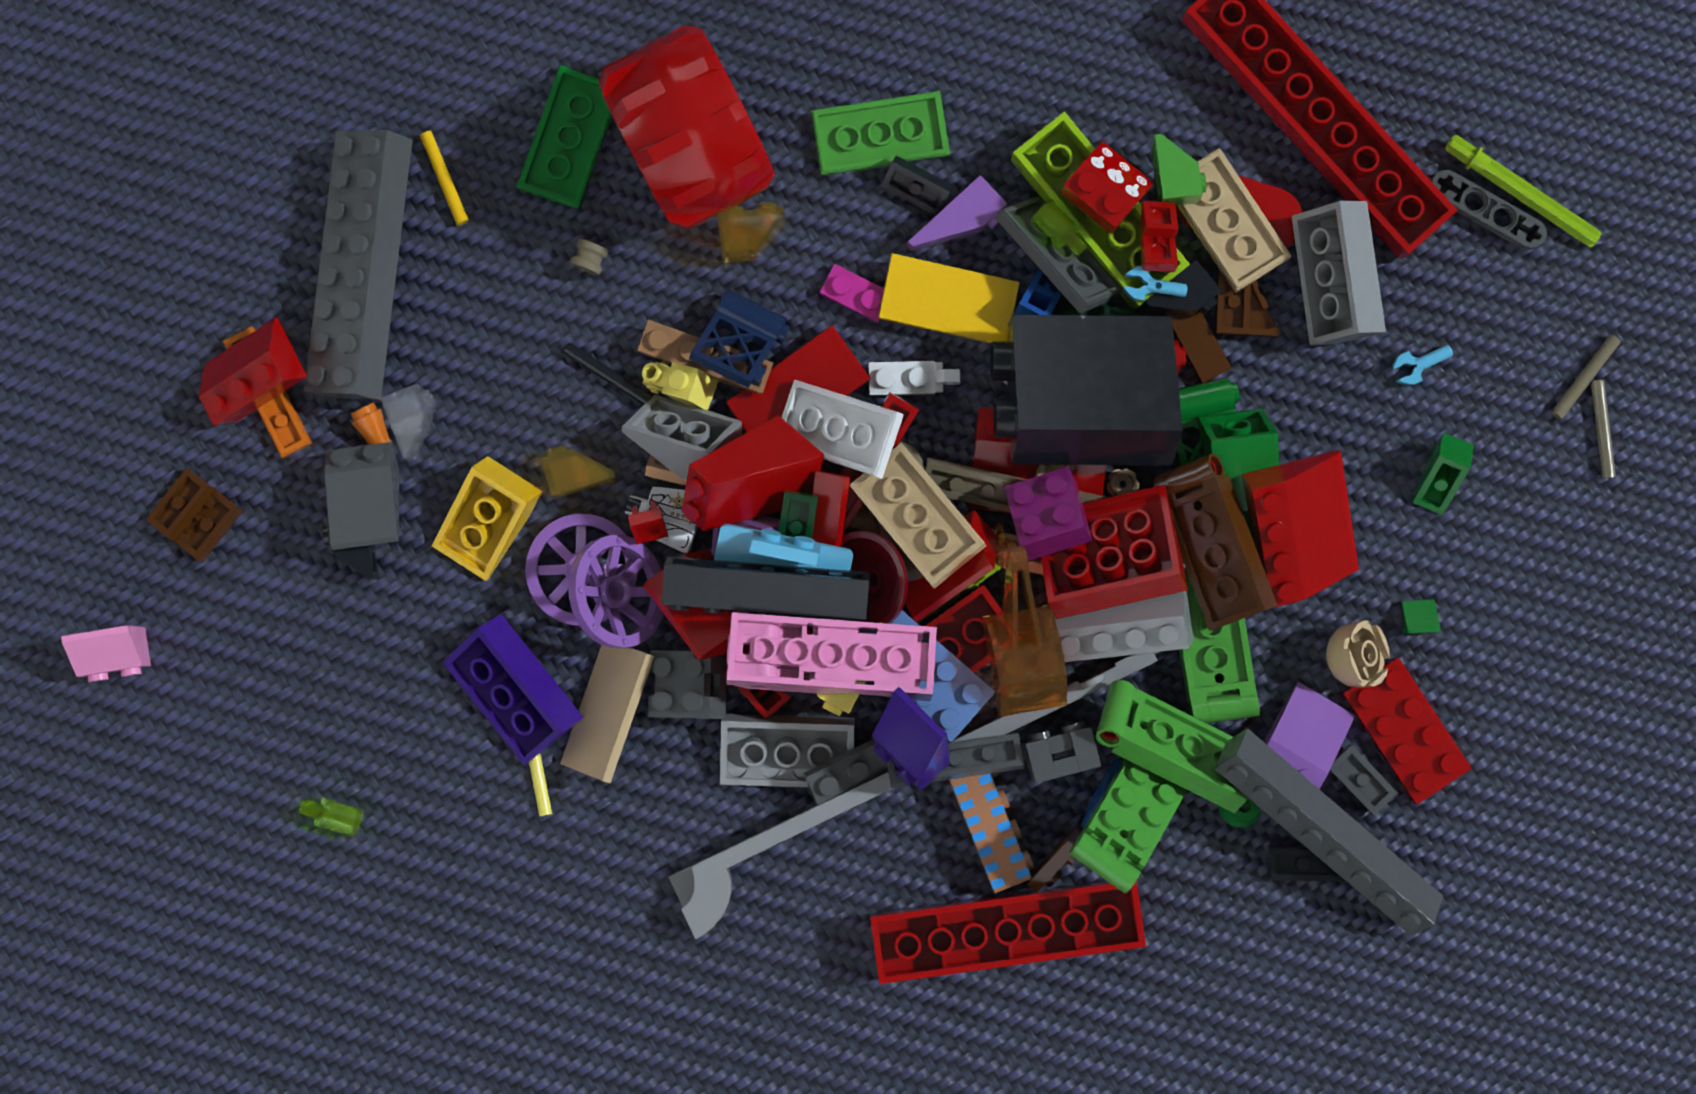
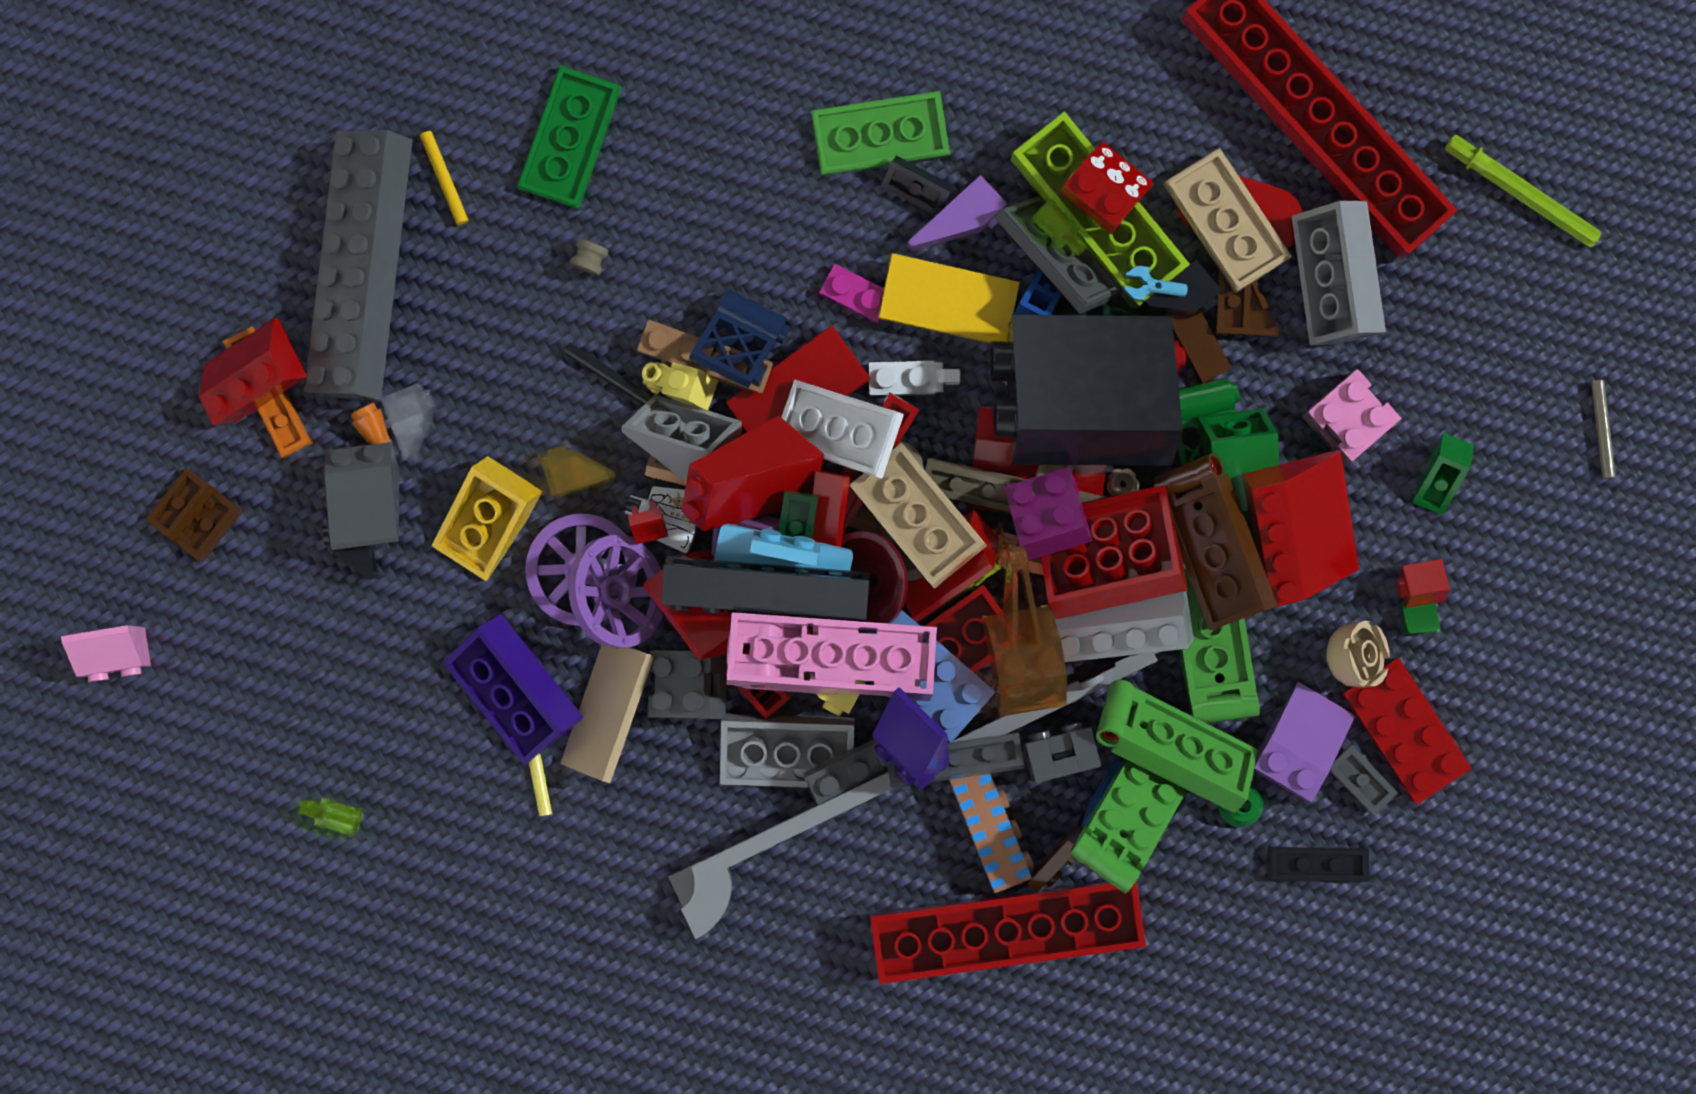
(686, 127): red wheel -> none
(749, 232): clear yellow slope -> none
(1158, 236): red slope -> none
(1176, 173): bright green slope -> none
(1329, 832): dark grey brick -> none
(1351, 417): none -> bright pink piece
(1420, 363): medium azure bar -> none
(1422, 583): none -> red brick
(1489, 205): dark grey beam -> none
(1586, 377): dark tan bar -> none

